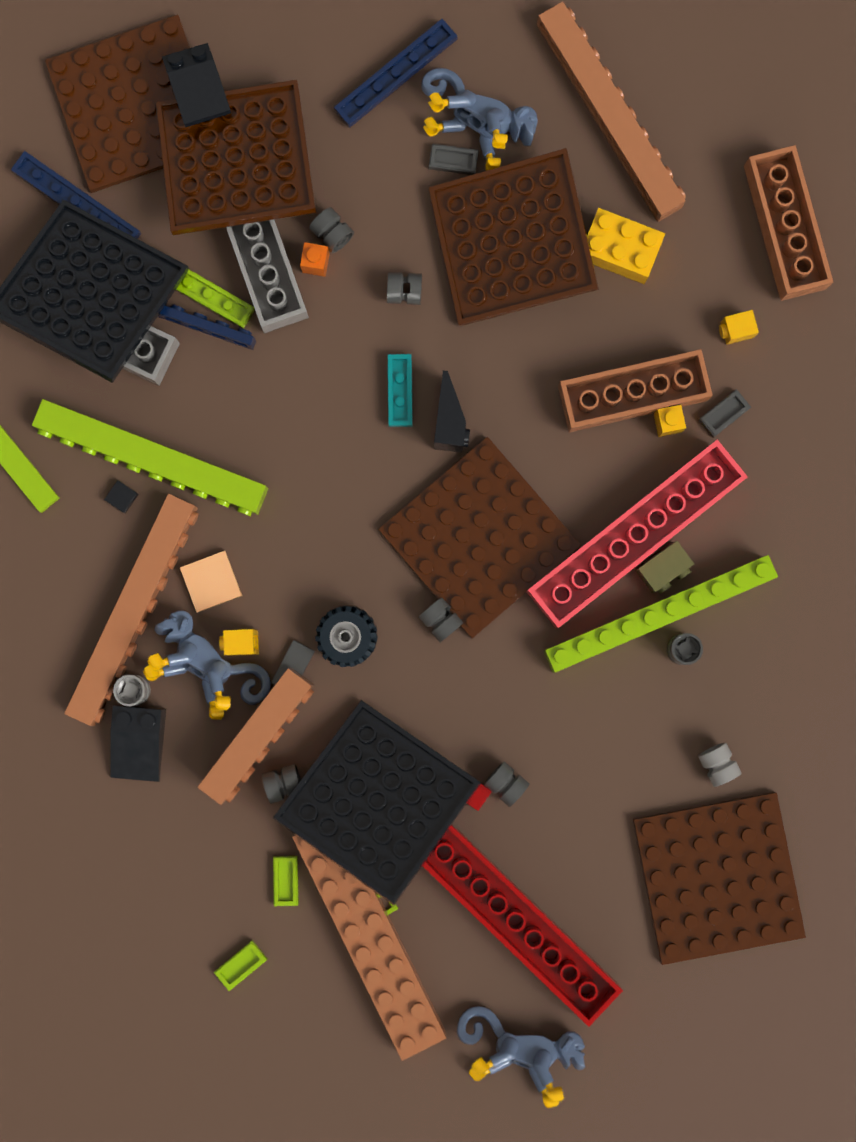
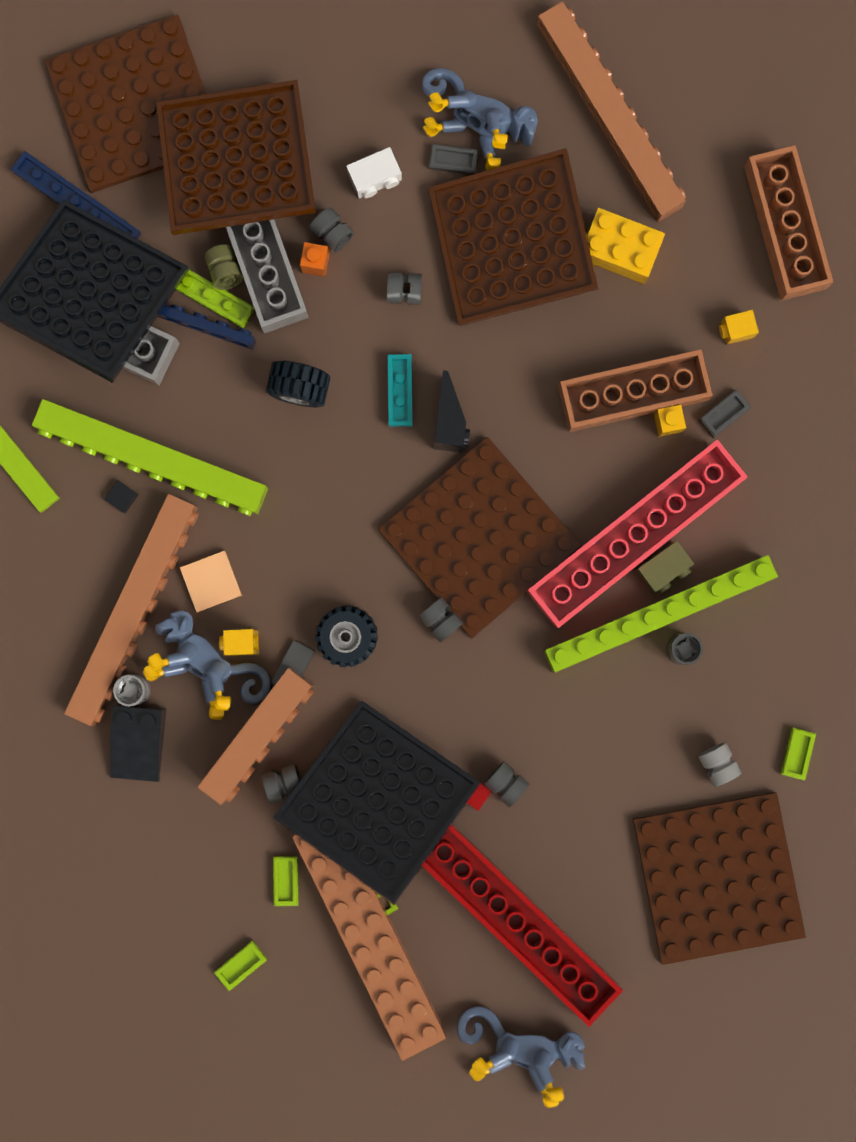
(196, 85): black slope -> none
(223, 266): none -> olive wheel
(298, 384): none -> black wheel
(374, 173): none -> white brick
(395, 73): dark blue plate -> none
(798, 753): none -> lime tile

